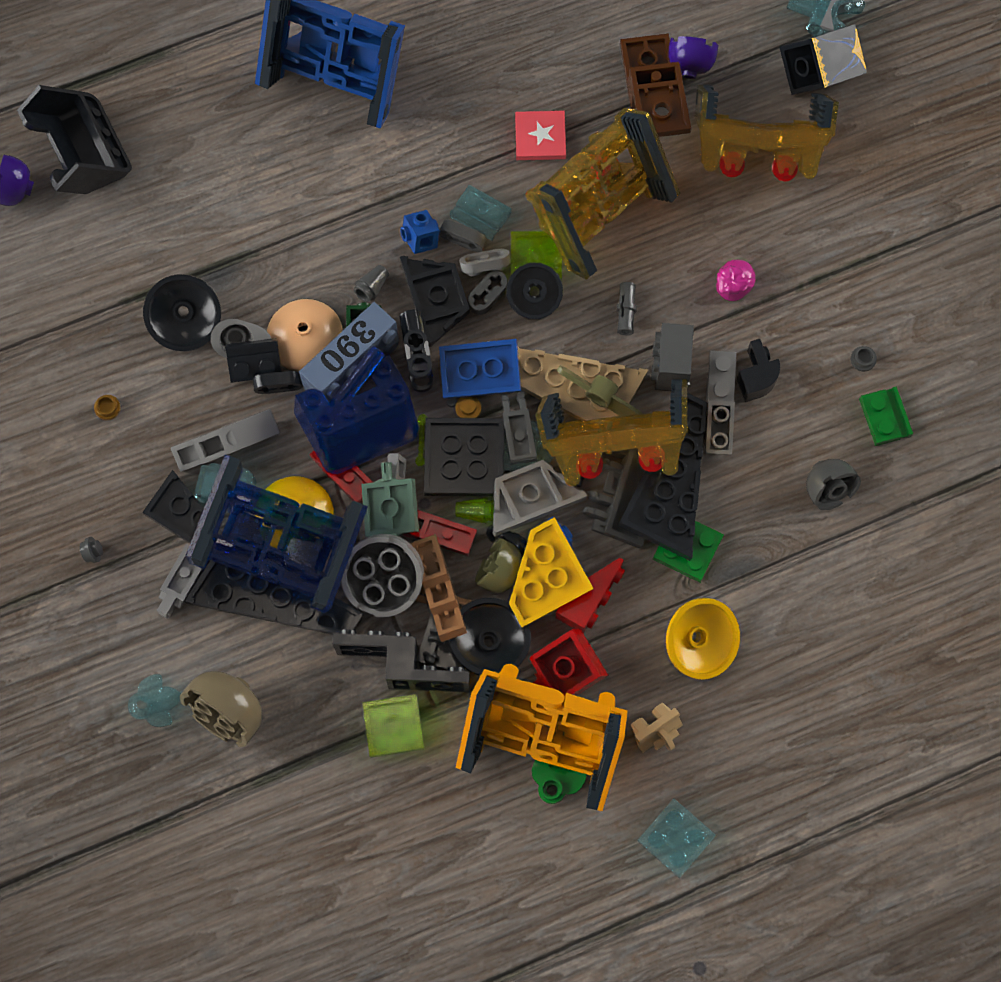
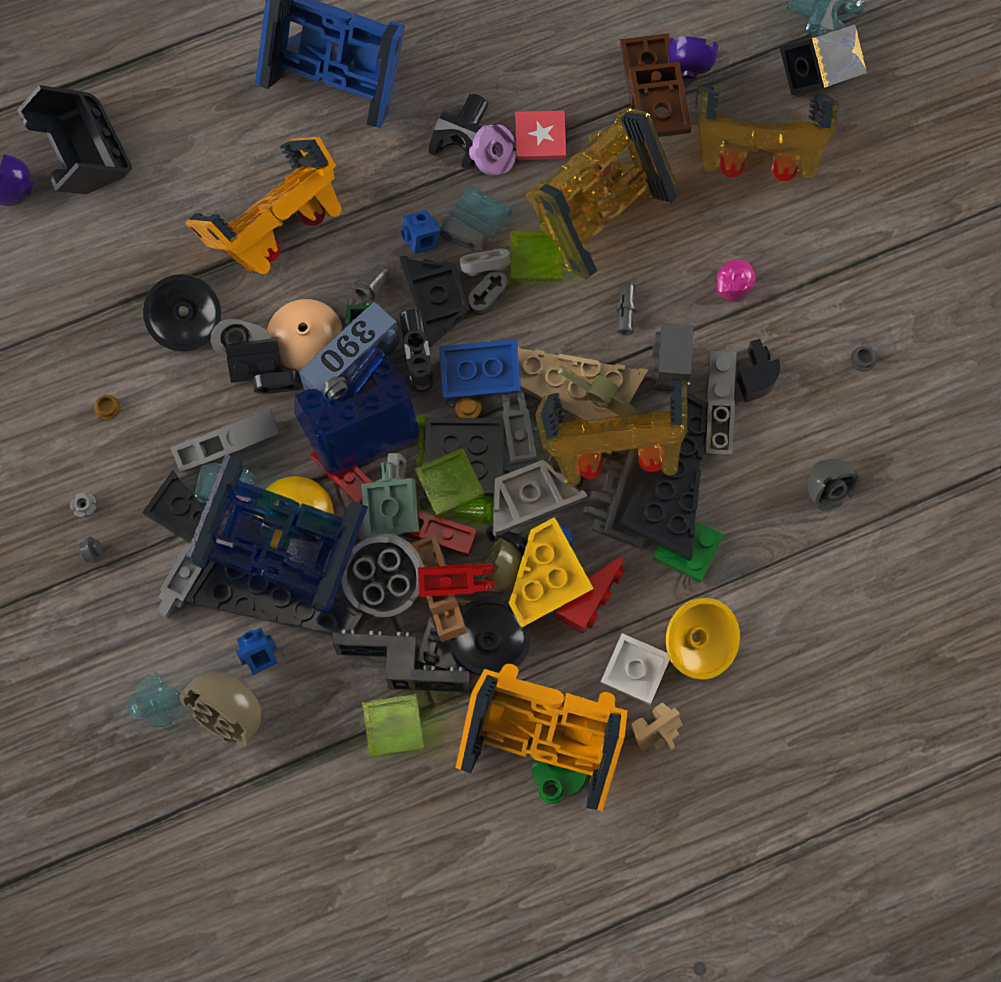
(88, 509): none -> light grey plate
(256, 650): none -> blue brick
(303, 193): none -> light orange container
(335, 387): none -> dark grey plate
(449, 482): none -> clear neon green plate
(453, 579): none -> red hinge
(459, 129): none -> black connector
(482, 152): none -> lavender plate
(549, 288): black wheel -> none
(568, 664): red hinge -> none
(635, 669): none -> white plate
(676, 838): clear light blue plate -> none
(885, 416): green plate -> none

